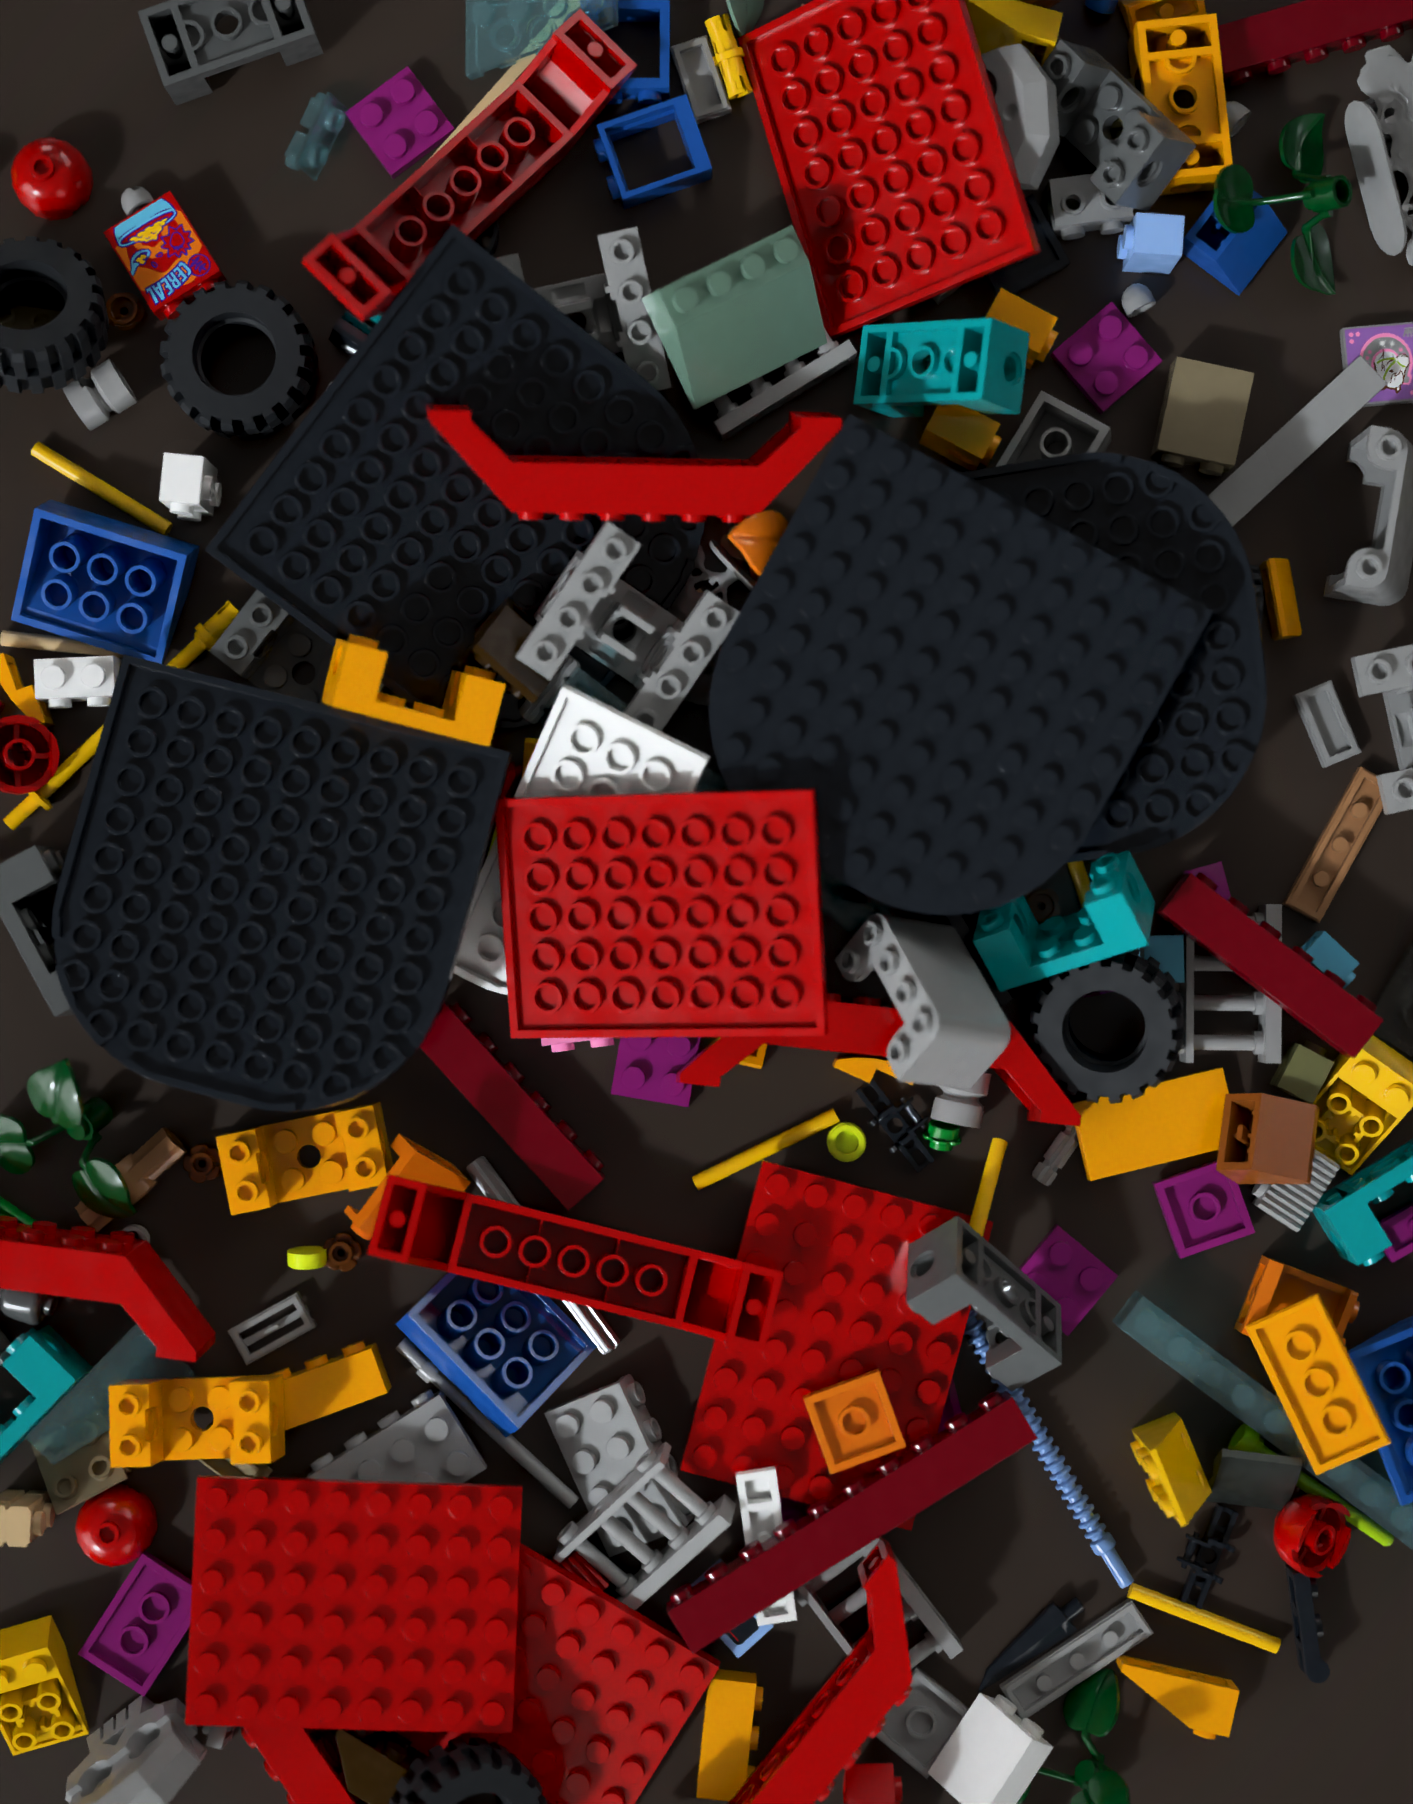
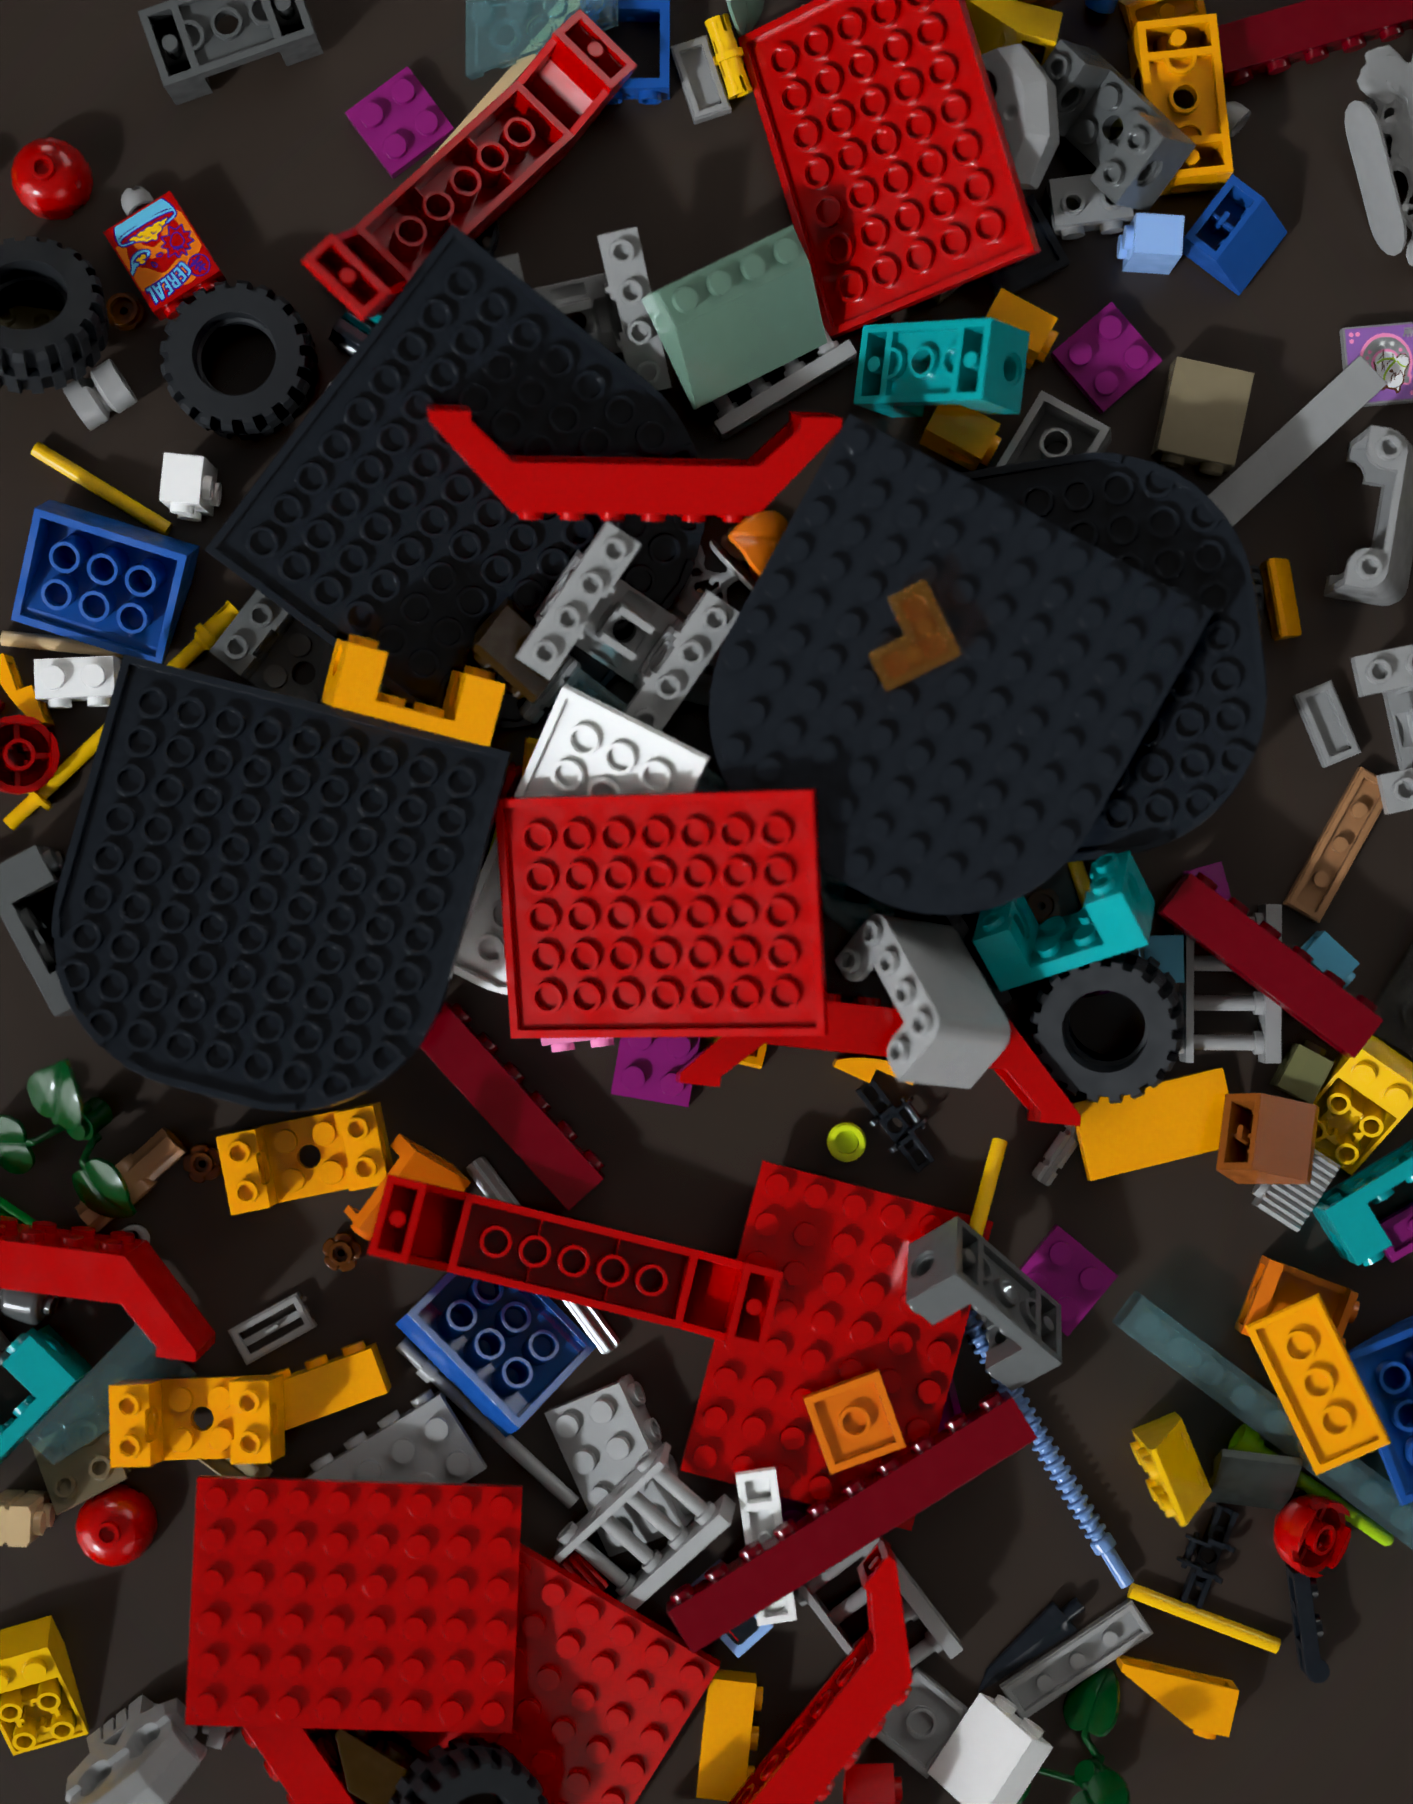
(141, 1624): magenta plate -> none
(306, 1257): neon yellow tile -> none
(310, 151): clear light blue hinge -> none
(649, 117): blue window -> none
(765, 1149): yellow bar -> none
(925, 642): none -> clear orange plate
(942, 1135): green plate -> none
(962, 1105): light grey wheel -> none
(1137, 299): light grey hinge -> none
(1202, 1209): magenta plate -> none
(1304, 153): dark green plant -> none

